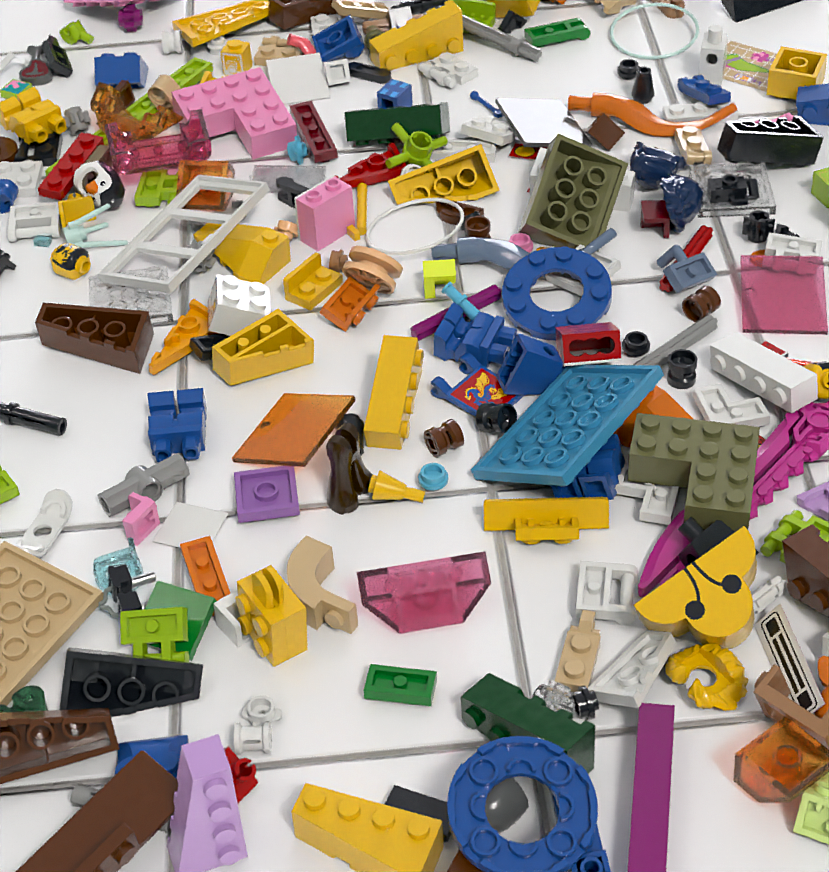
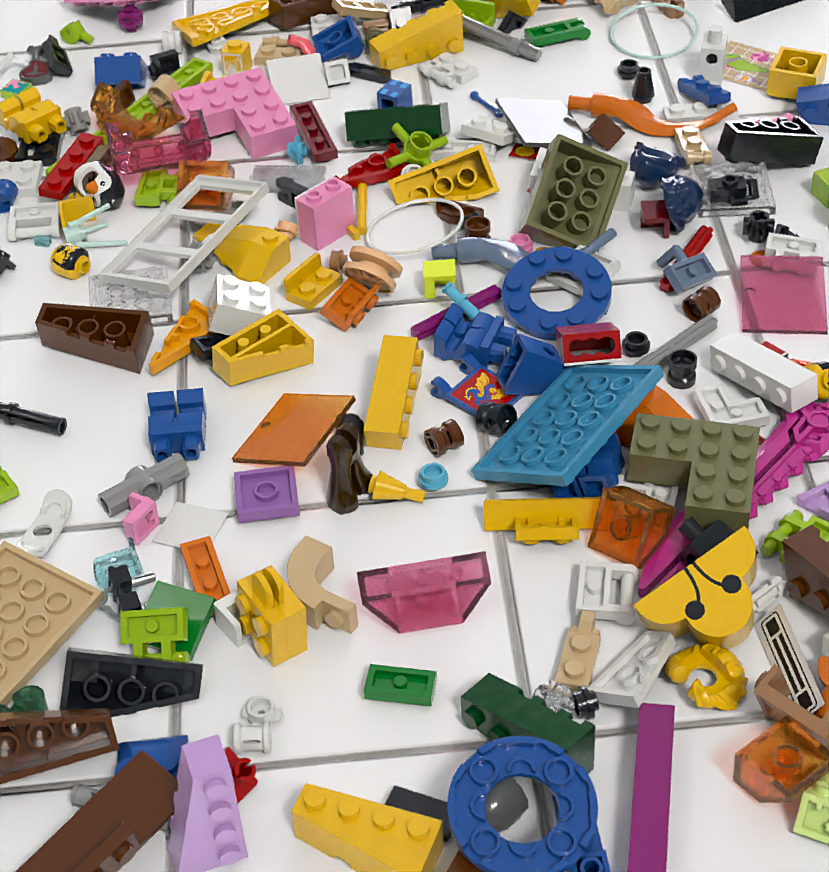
(163, 63): none -> black bracket
(630, 525): none -> clear orange slope

